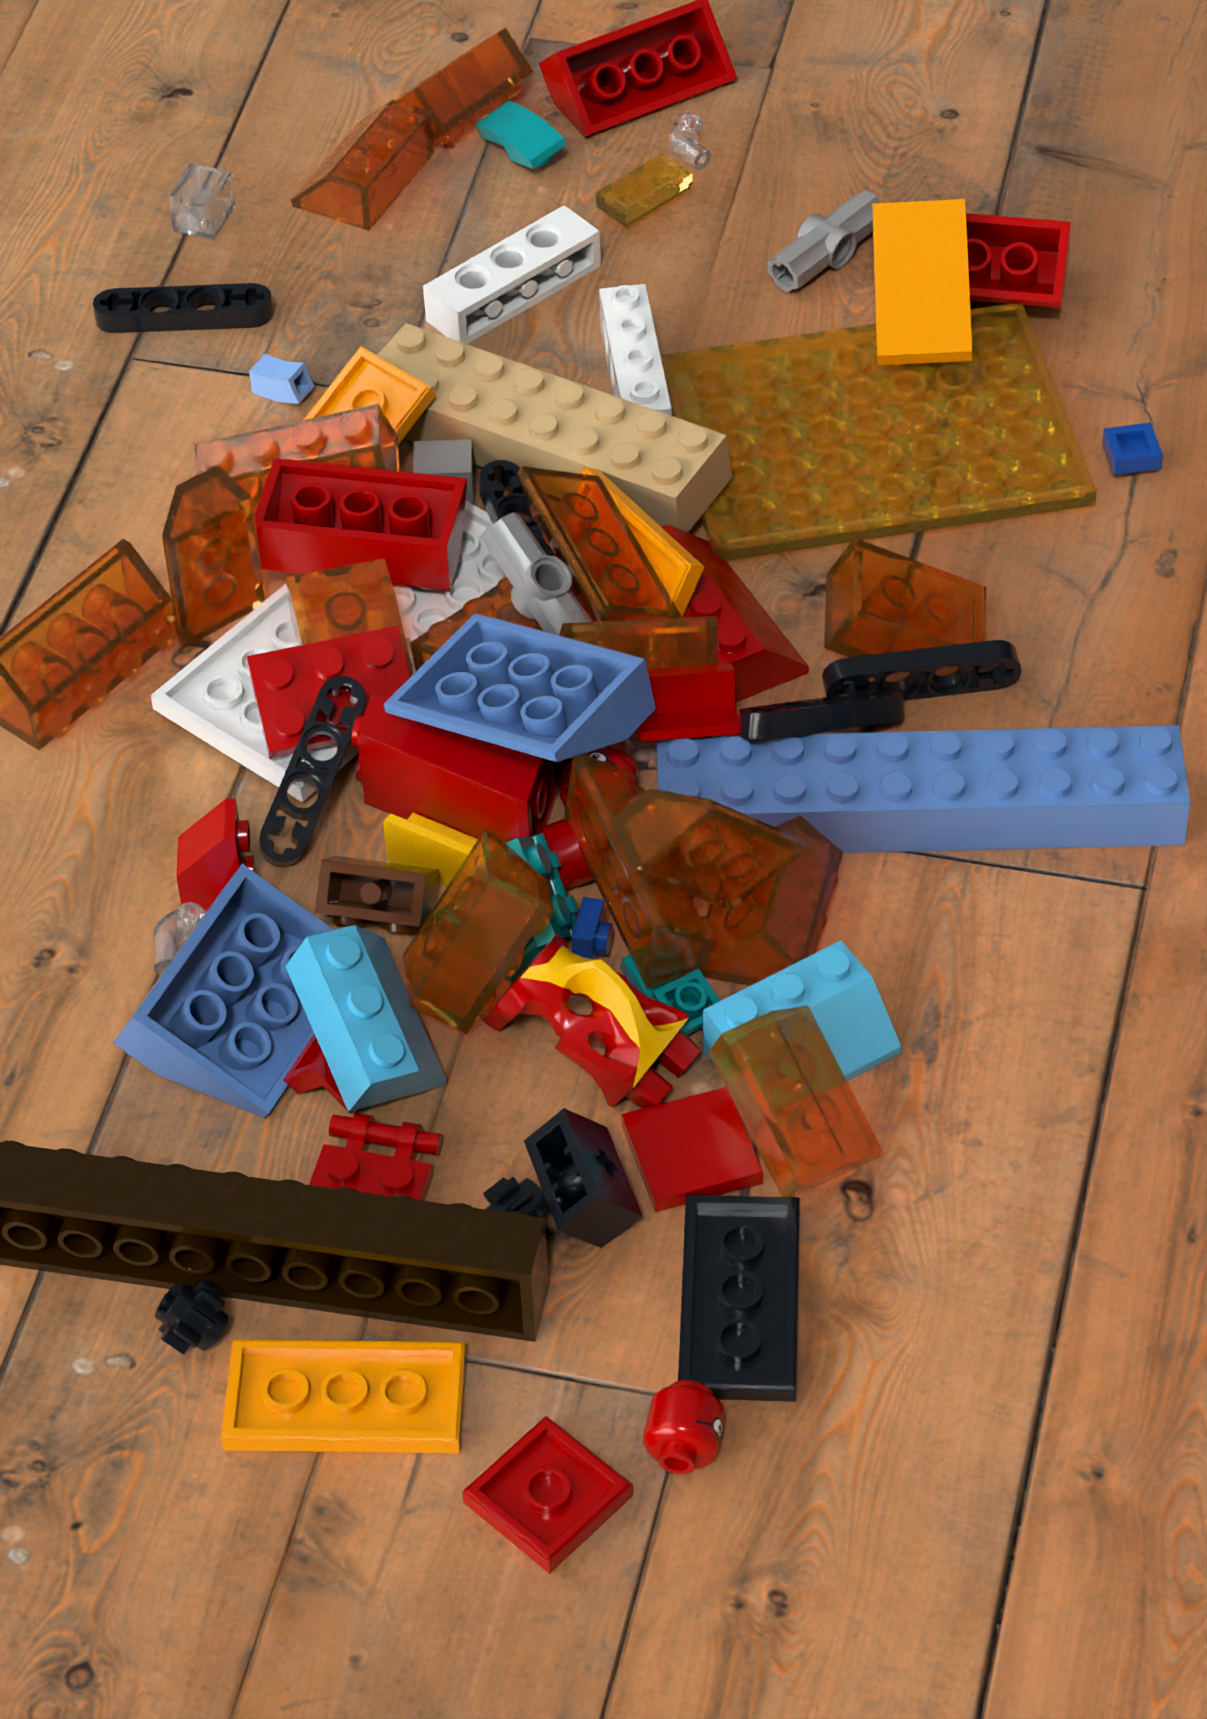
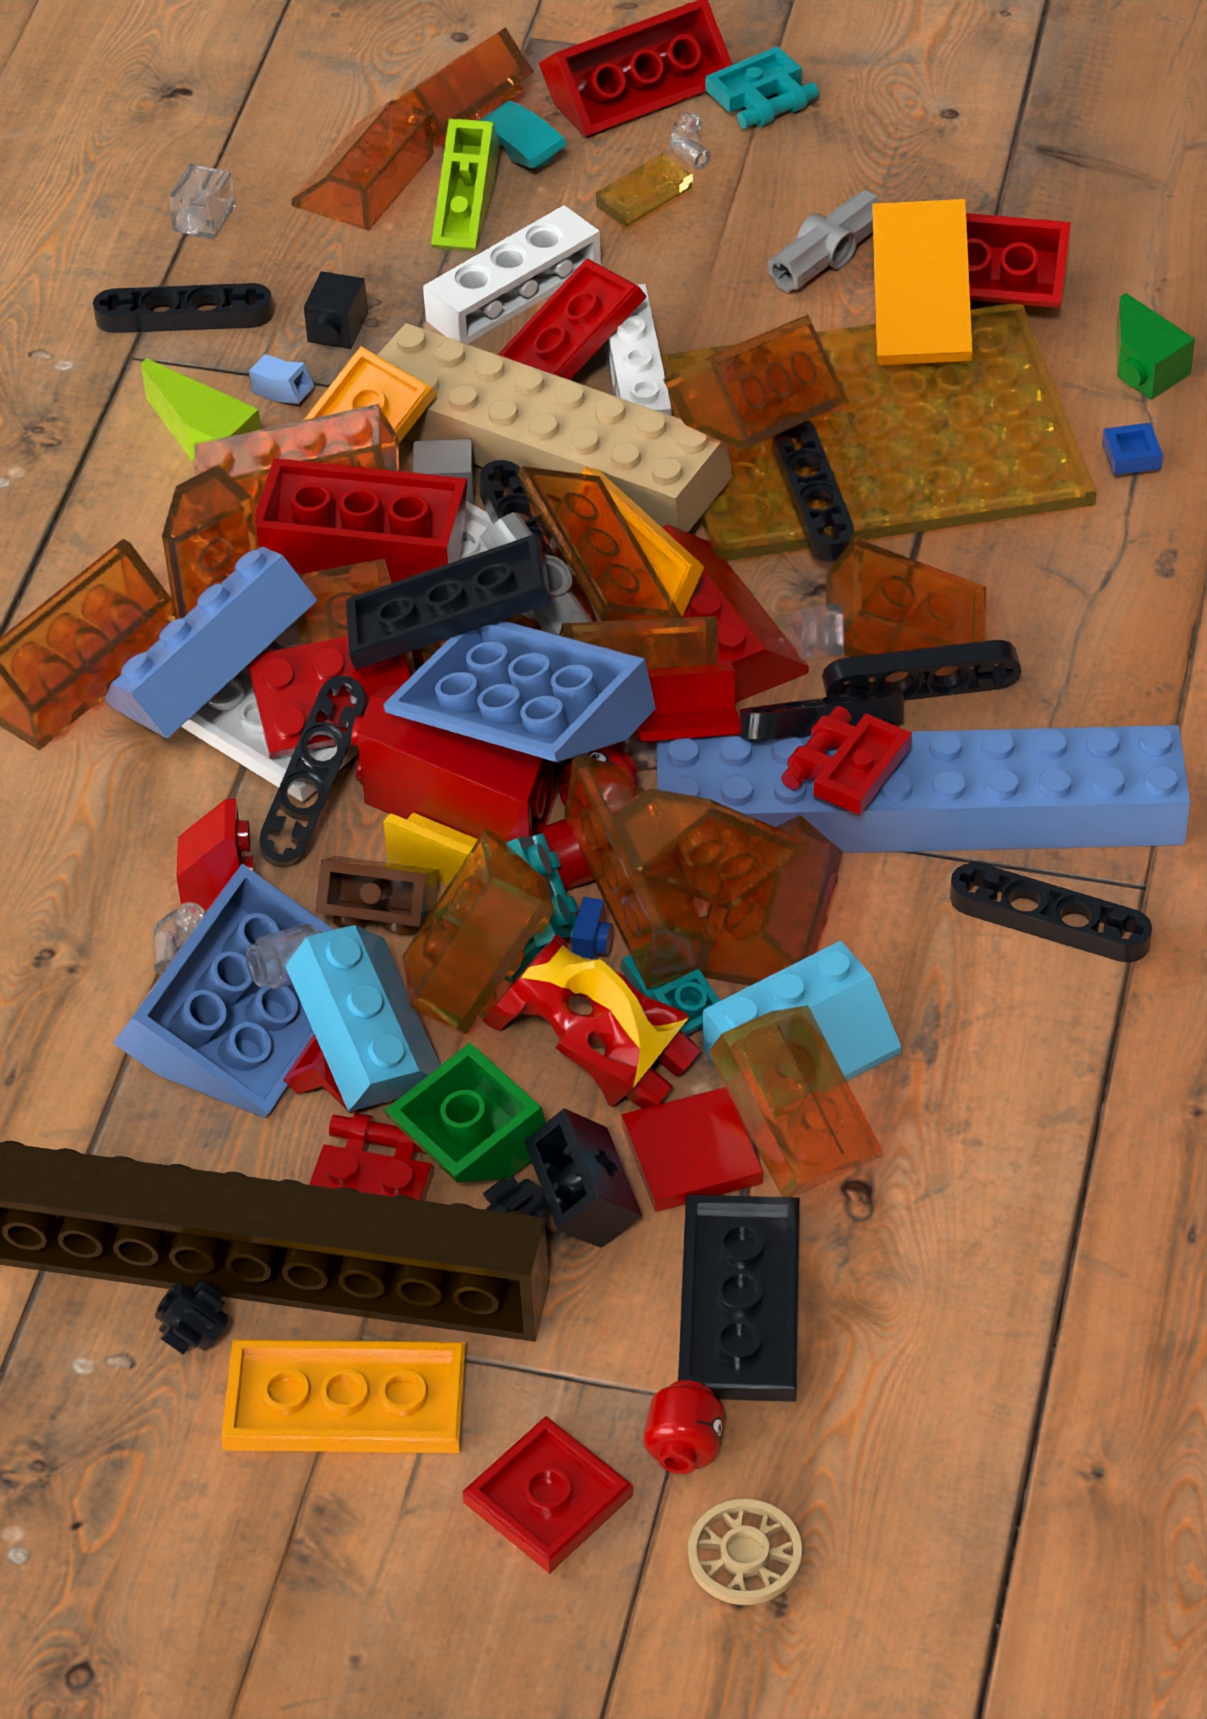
(193, 409): none -> lime slope
(211, 643): none -> medium blue slope
(272, 952): none -> clear brick
(335, 310): none -> black brick
(447, 601): none -> black tile
(465, 184): none -> lime slope
(469, 1118): none -> green slope
(575, 321): none -> red tile
(744, 1552): none -> tan wheel
(756, 78): none -> teal plate
(758, 386): none -> clear orange slope
(815, 487): none -> black beam
(817, 631): none -> clear slope
(857, 768): none -> red plate
(1053, 904): none -> black beam
(1150, 349): none -> green slope

